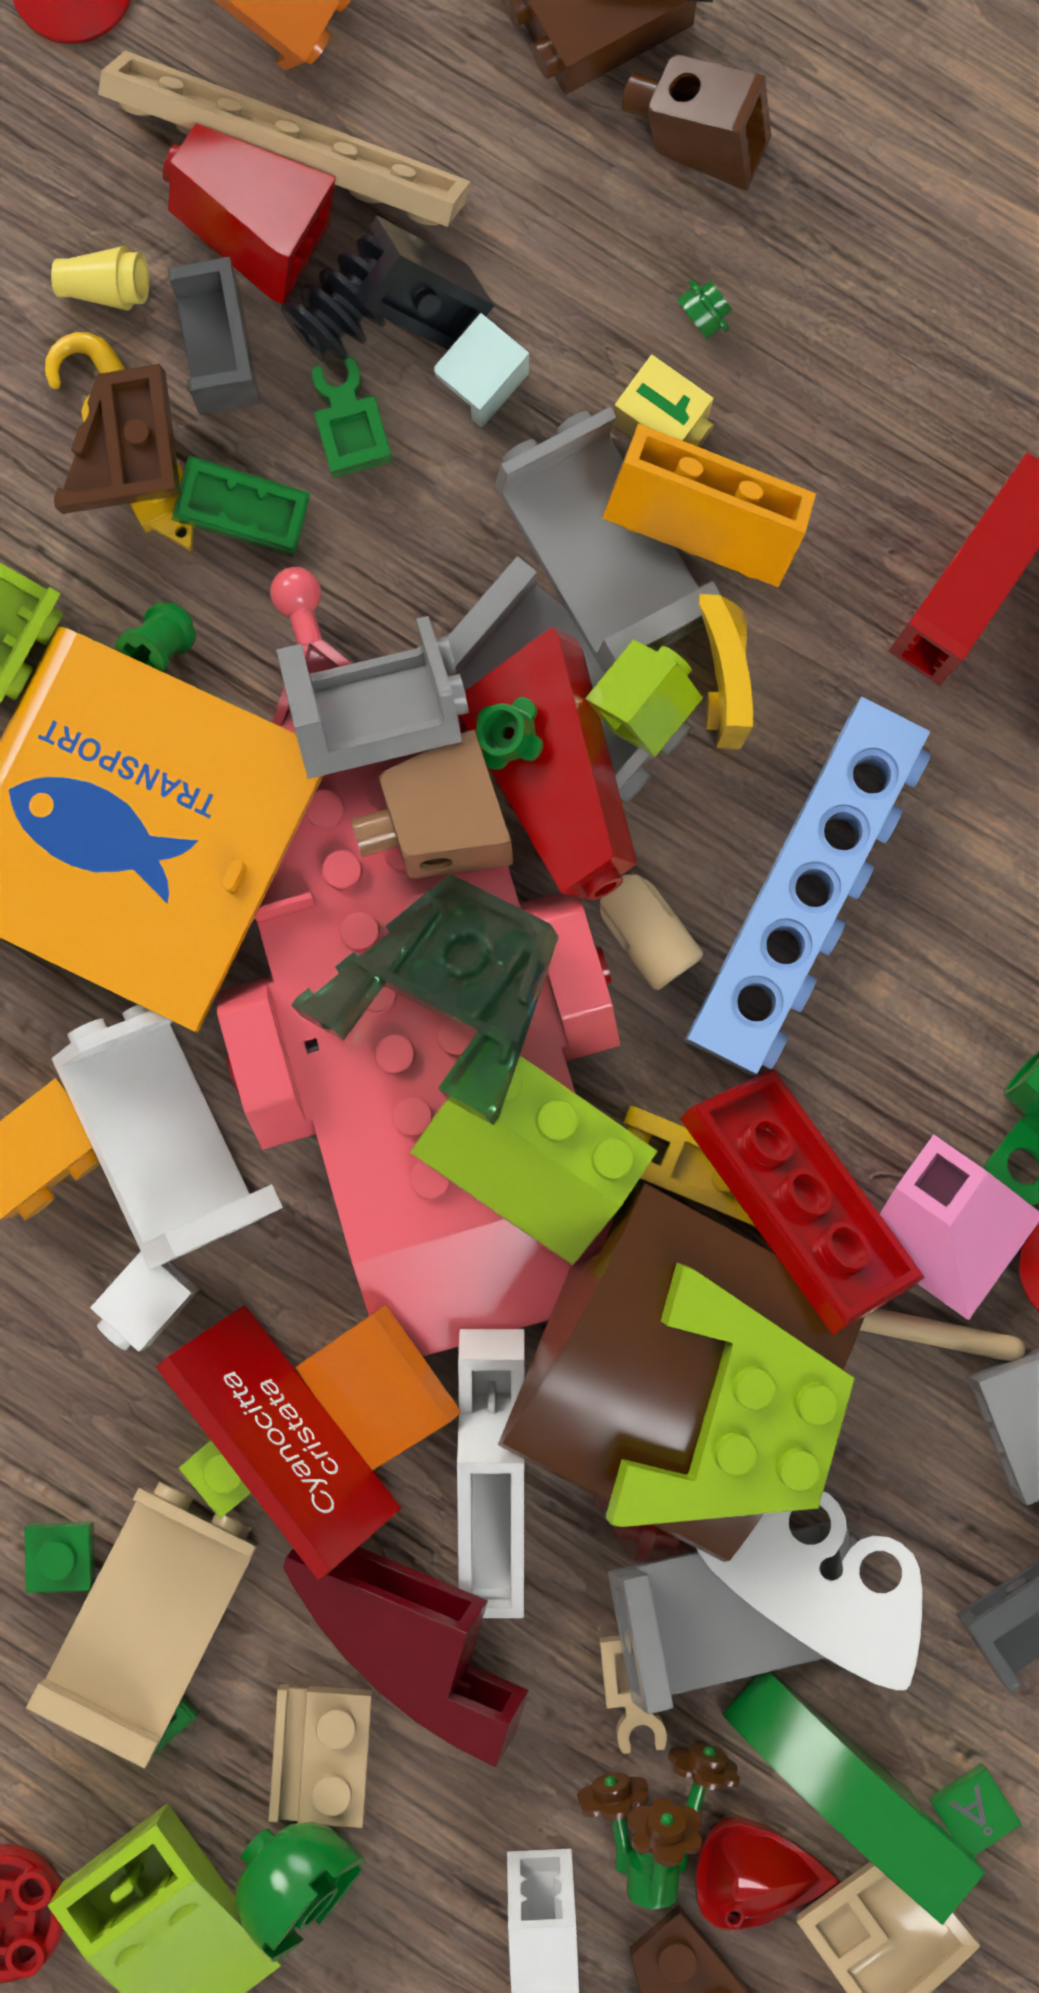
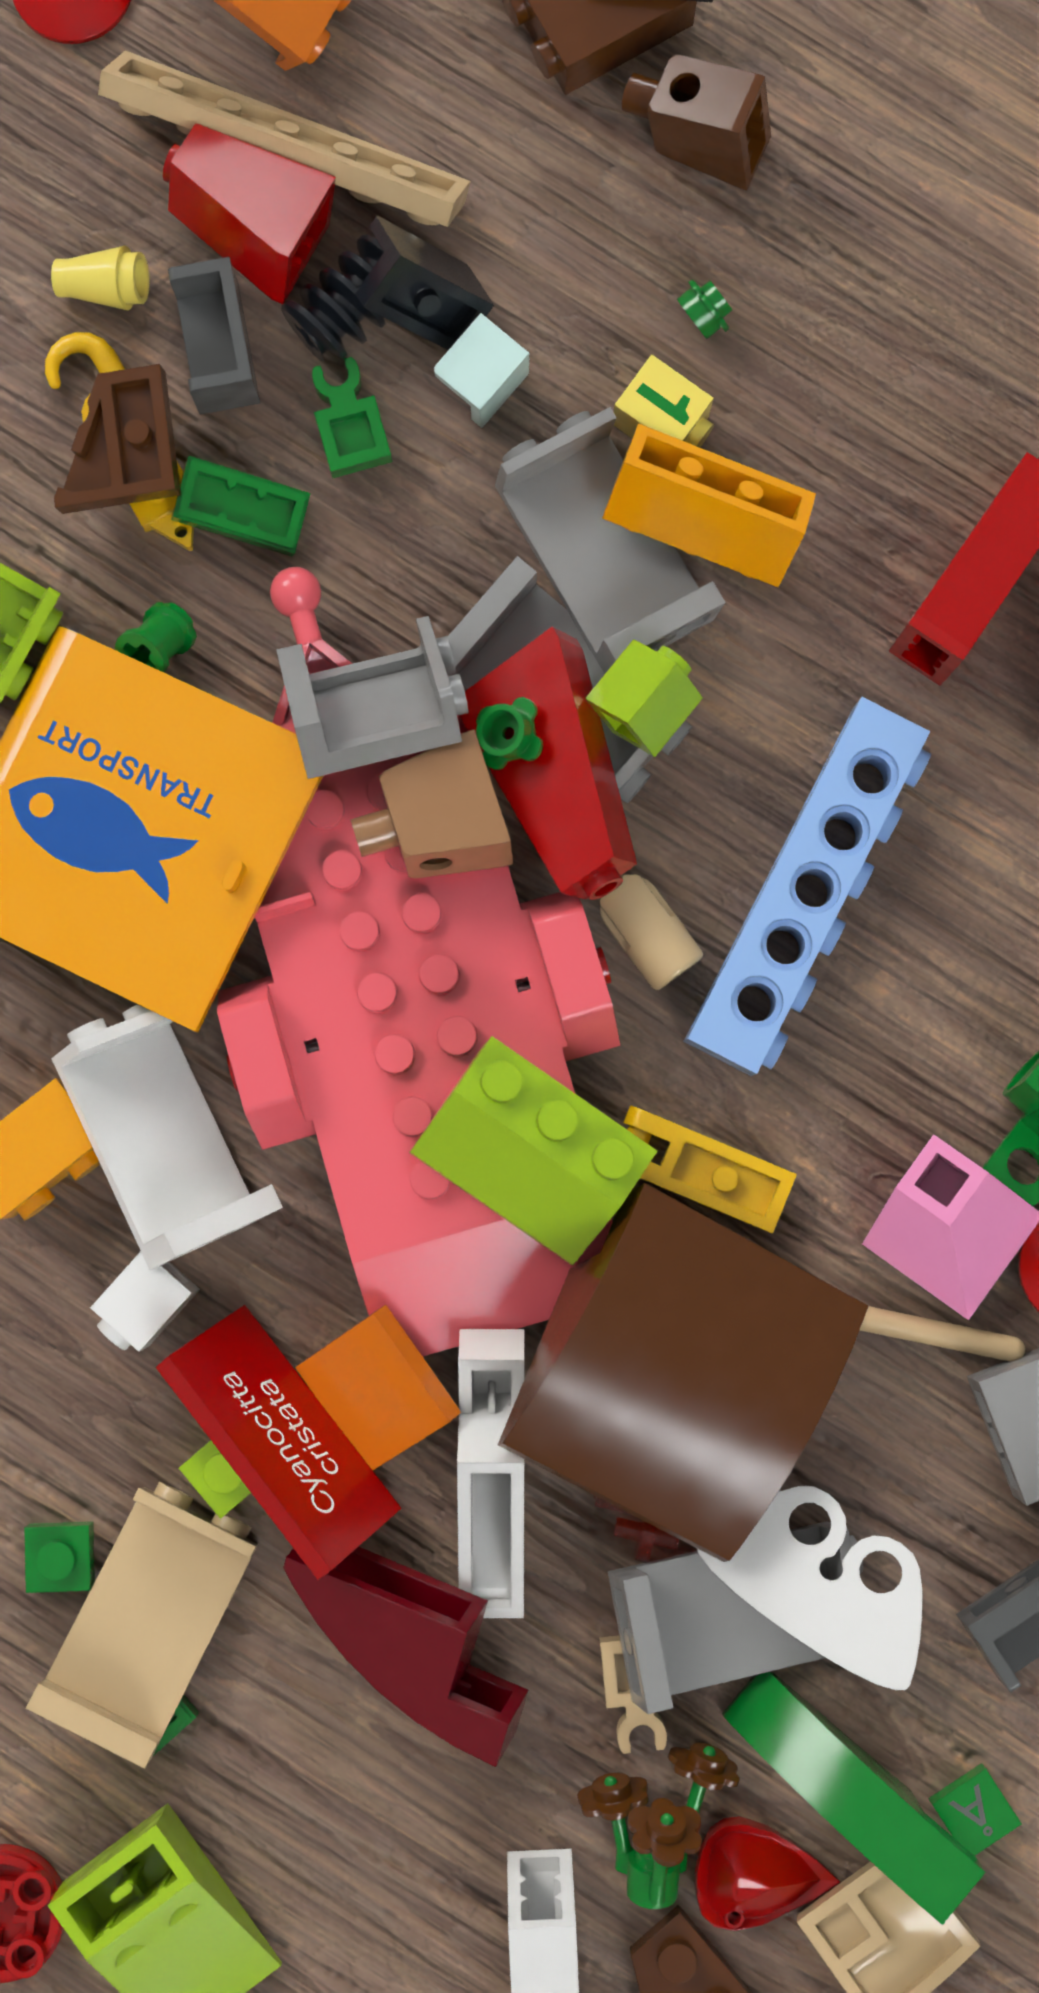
(292, 1883): green cylinder -> none
(320, 1755): tan plate -> none
(462, 960): clear green wing -> none
(732, 706): yellow plate -> none
(764, 1428): lime wing -> none
(802, 1200): red tile -> none

